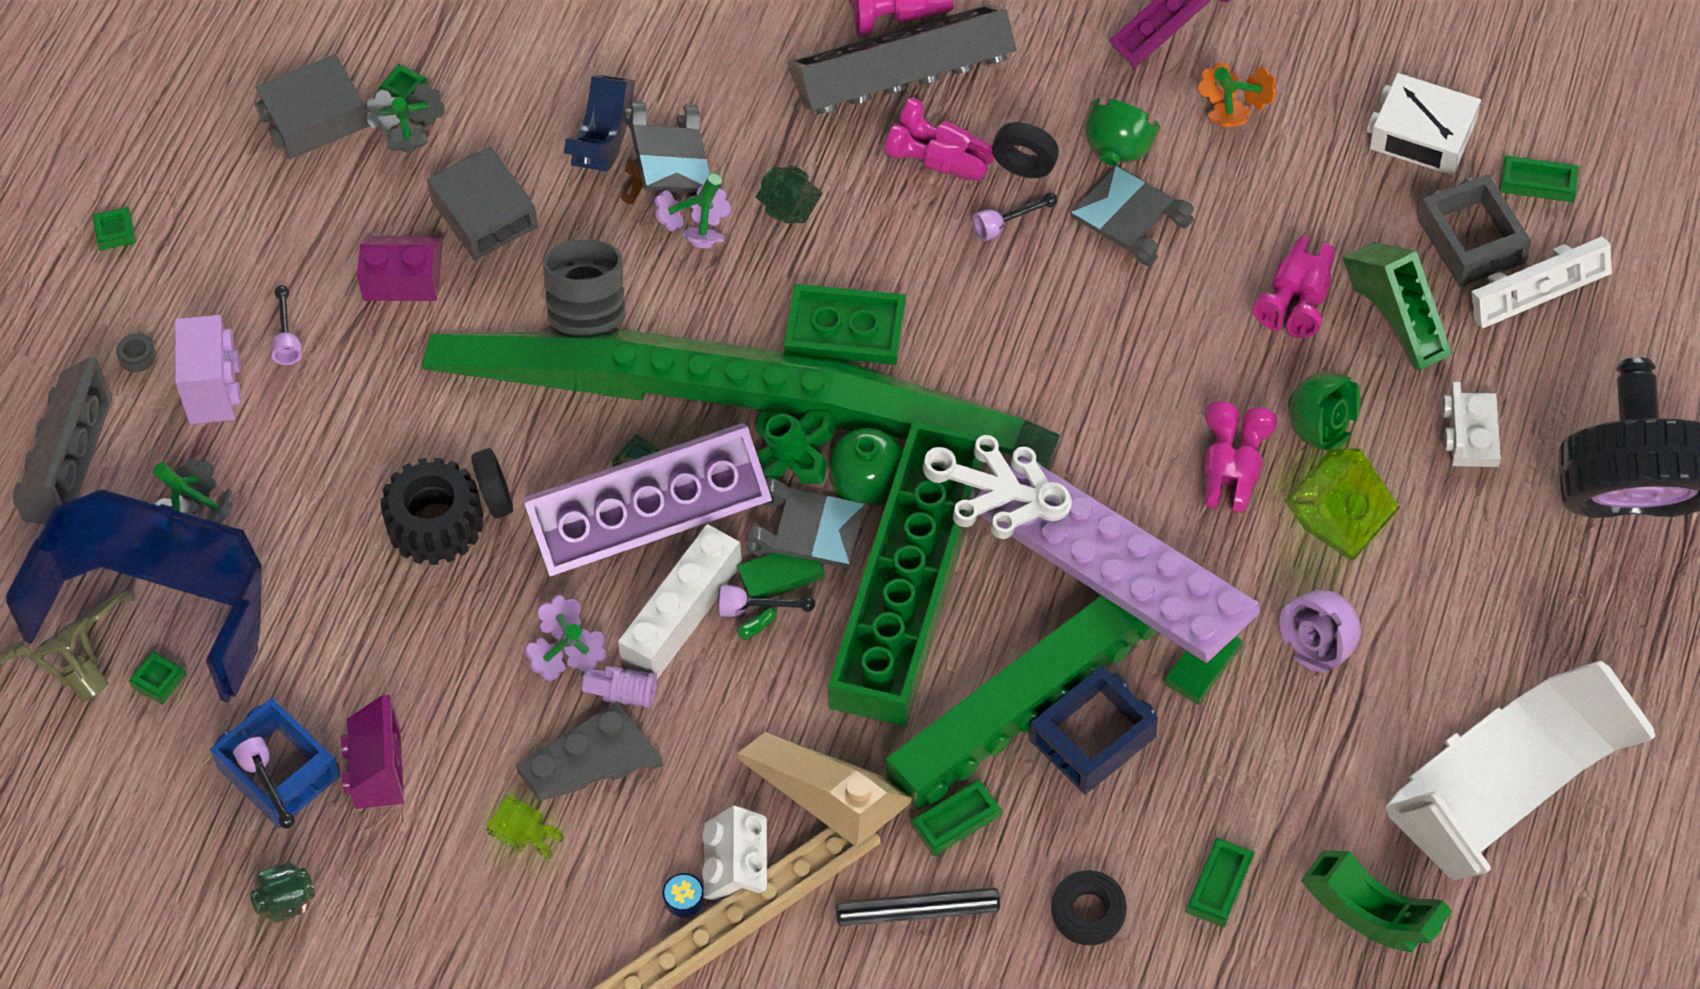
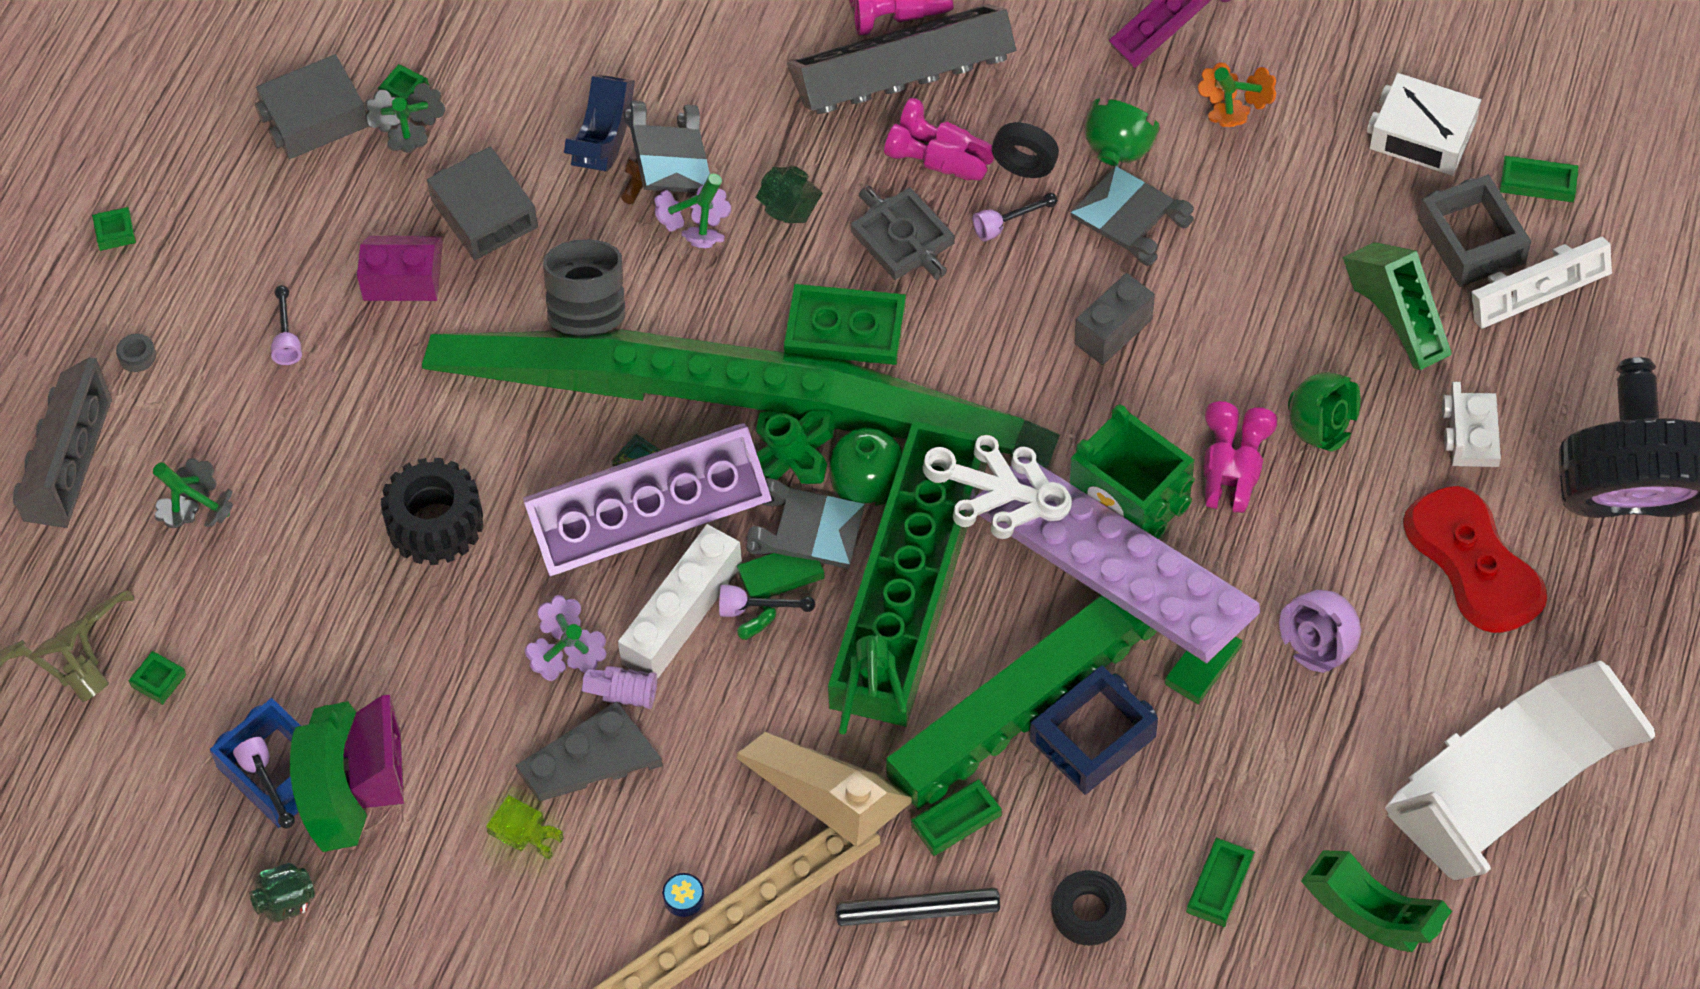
(155, 547): clear blue piece -> none
(206, 369): lavender brick -> none
(319, 778): none -> green arch
(492, 483): black tyre -> none
(734, 853): white bracket -> none
(872, 661): none -> green plant
(902, 233): none -> dark grey plate
(1114, 318): none -> dark grey brick
(1134, 472): none -> green container
(1301, 277): dark pink piece -> none
(1343, 501): clear neon green slope -> none
(1488, 581): none -> red plate

